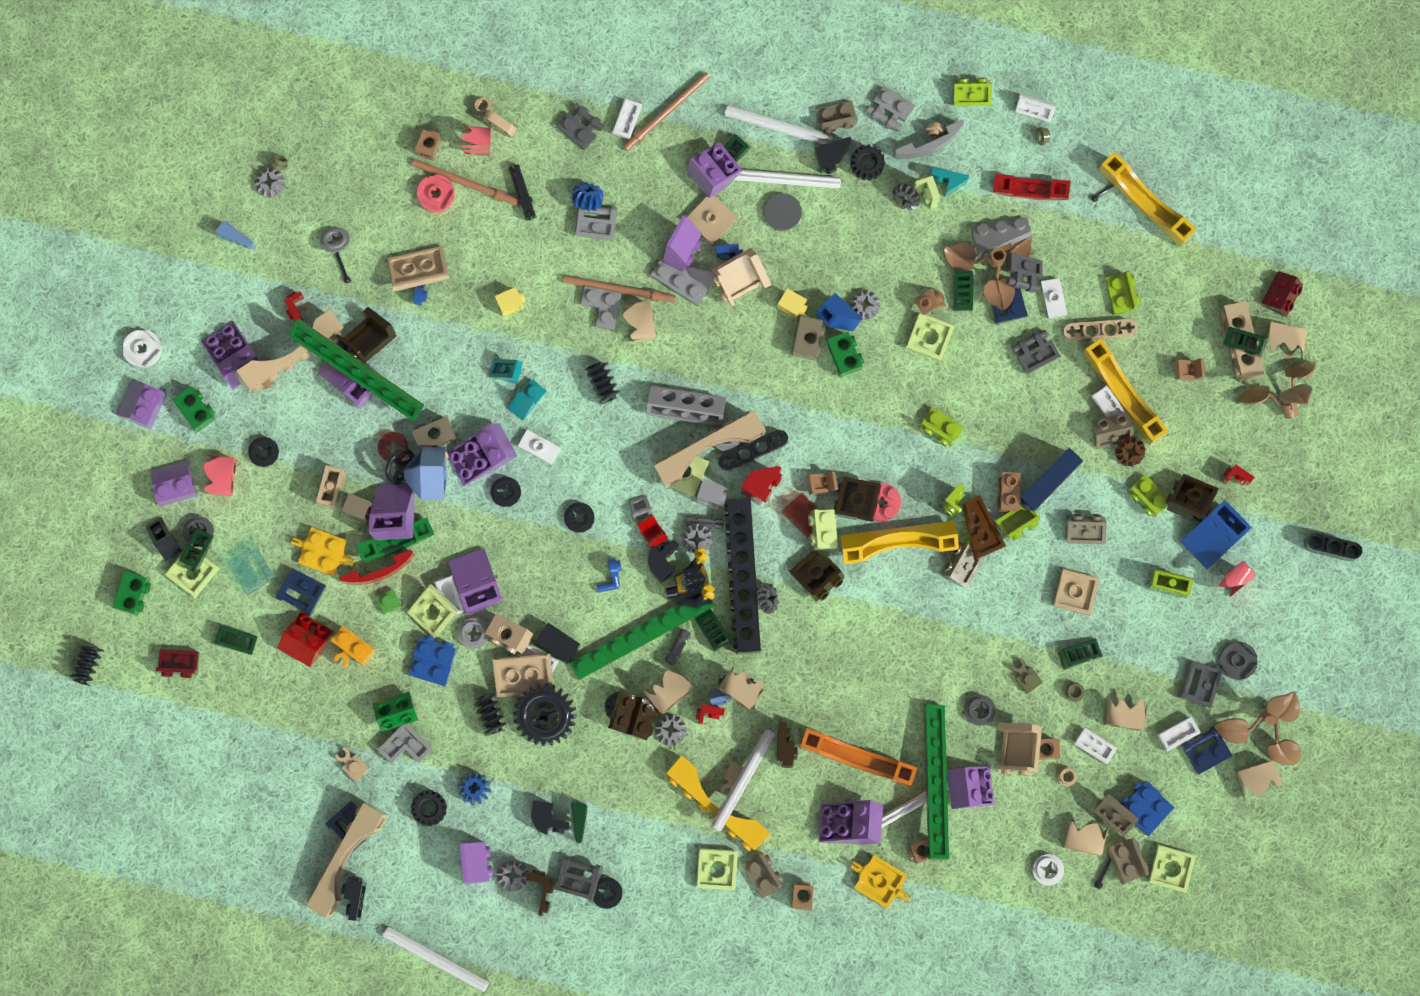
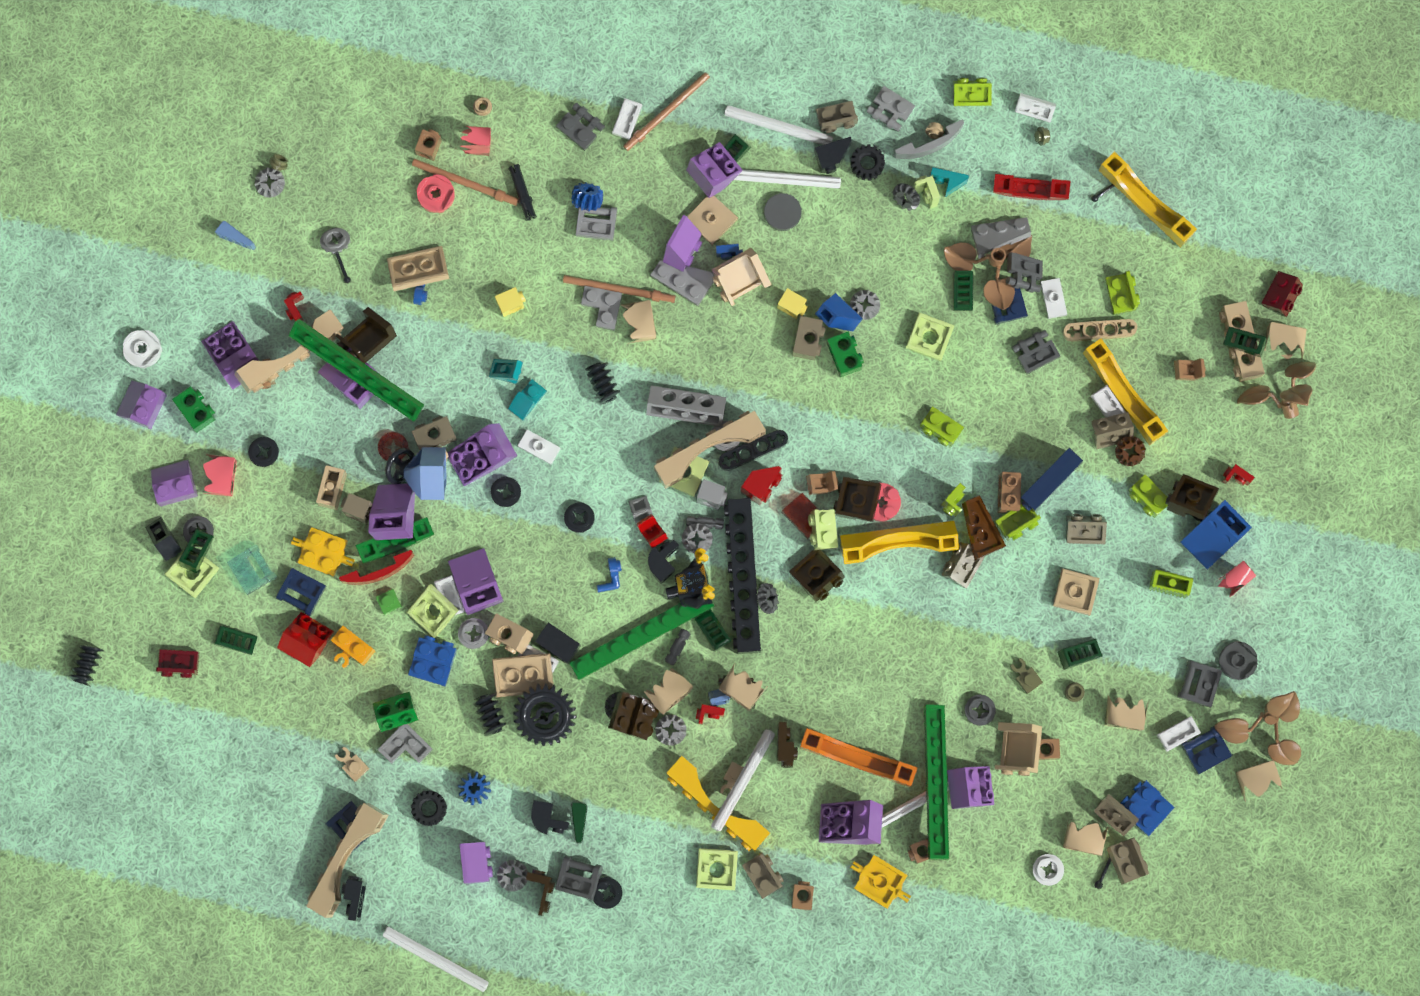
(126, 592): green brick -> none
(499, 123): tan beam -> none
(930, 300): medium nougat bracket -> none
(1073, 776): tan plate -> none
(1095, 746): white plate -> none
(1184, 863): yellowish green piece -> none
(1342, 547): black beam -> none

